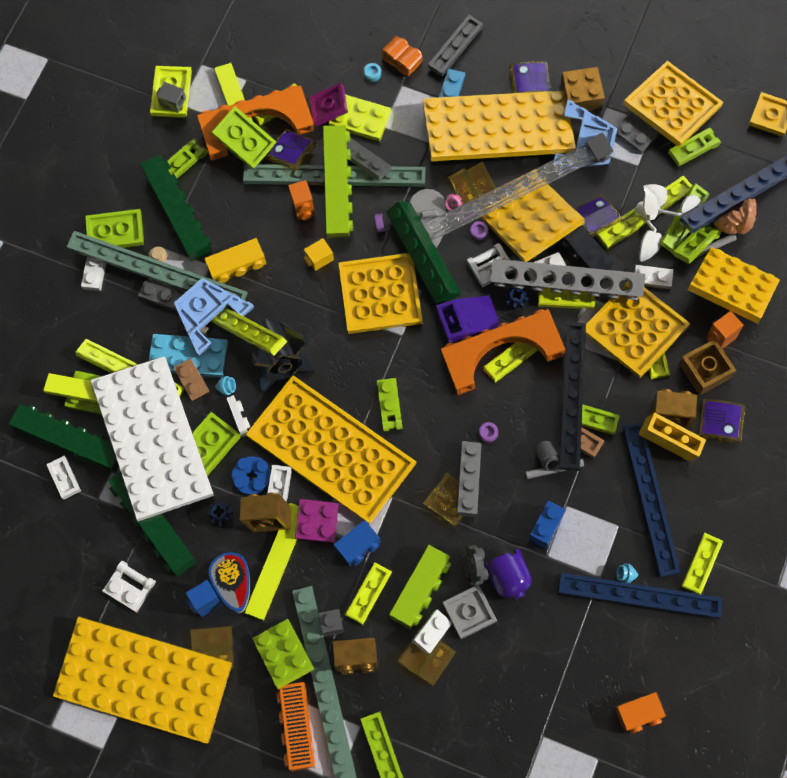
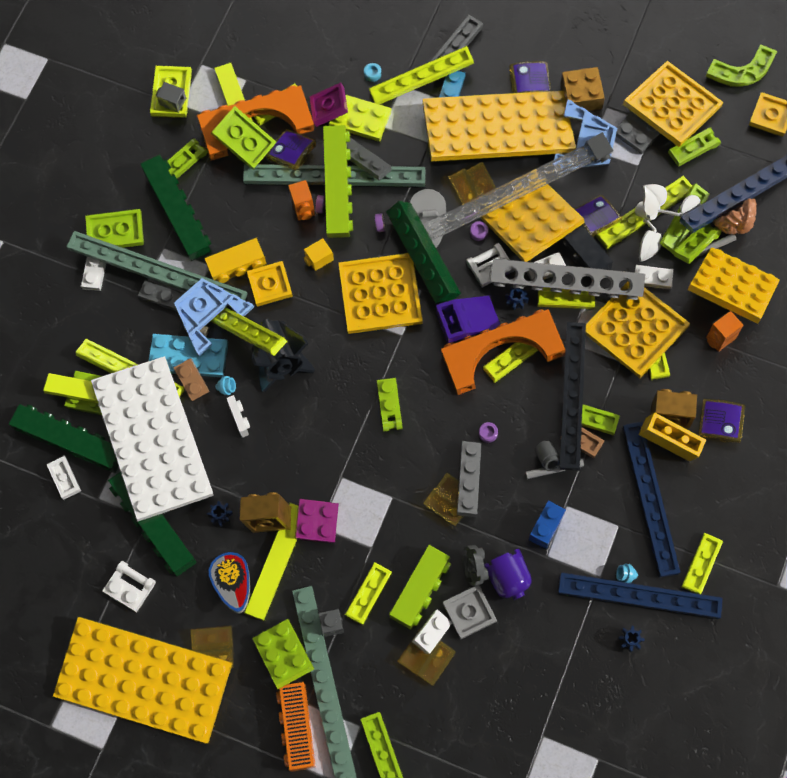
(158, 253): tan plate -> none
(203, 599): blue brick -> none
(214, 440): lime plate -> none
(246, 466): blue plate -> none
(269, 283): none -> yellow plate
(280, 480): white plate -> none
(320, 204): none -> medium lavender tile
(331, 449): yellow plate -> none
(355, 655): pearl gold brick -> none
(357, 543): blue brick -> none
(402, 55): orange brick -> none
(421, 75): none -> neon yellow tile
(449, 202): bright pink plate -> none
(630, 633): none -> dark blue gear
(640, 712): orange brick -> none
(707, 367): pearl gold brick -> none
(743, 75): none -> lime plate

